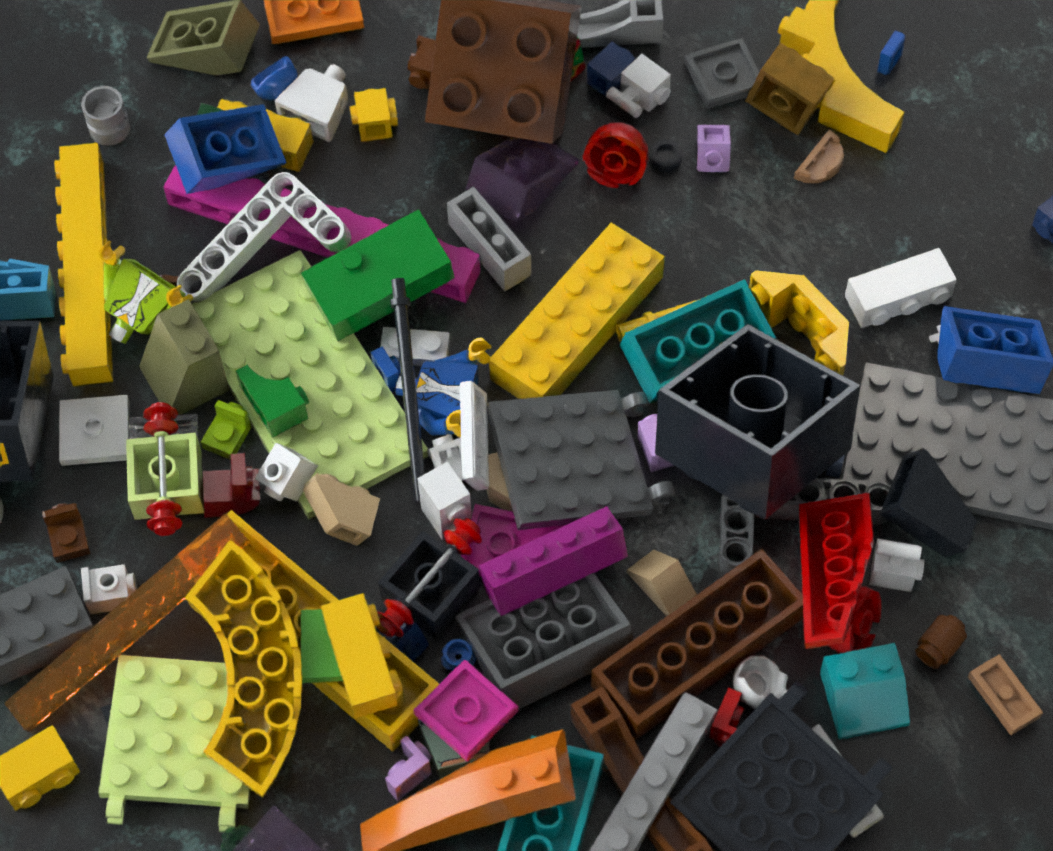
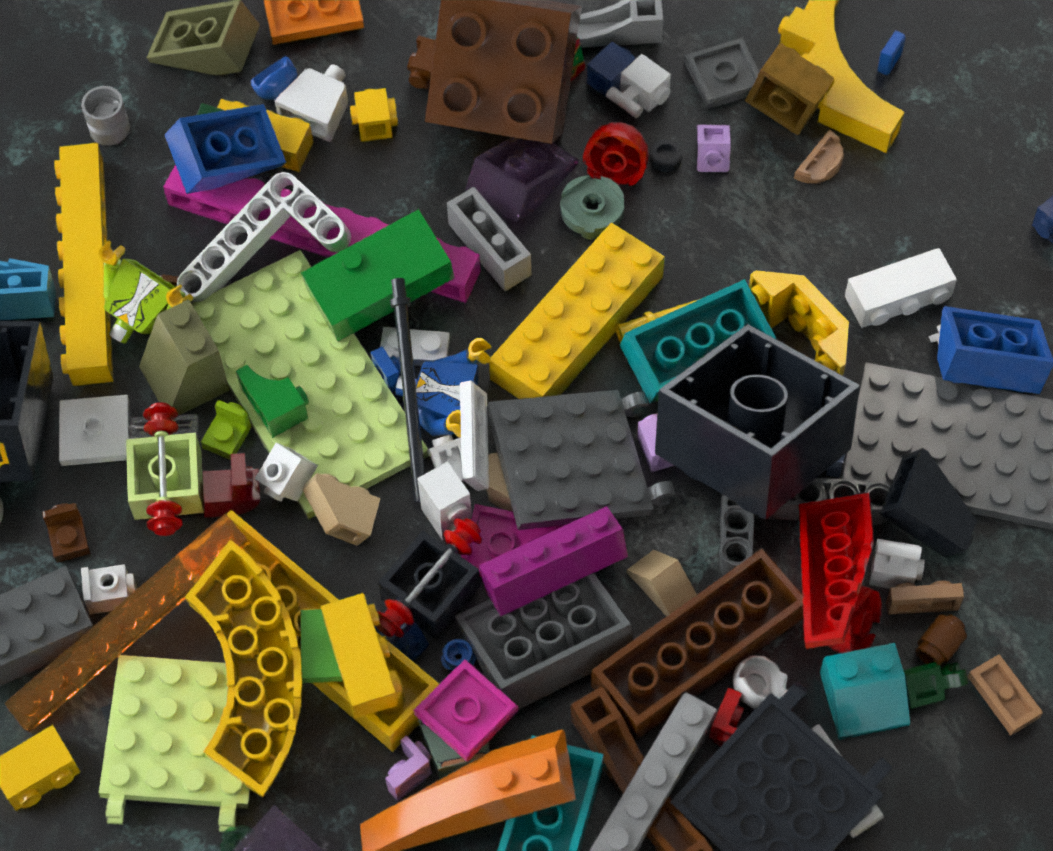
(586, 221): none -> sand green plate
(928, 681): none -> dark green plate
(935, 597): none -> medium nougat plate

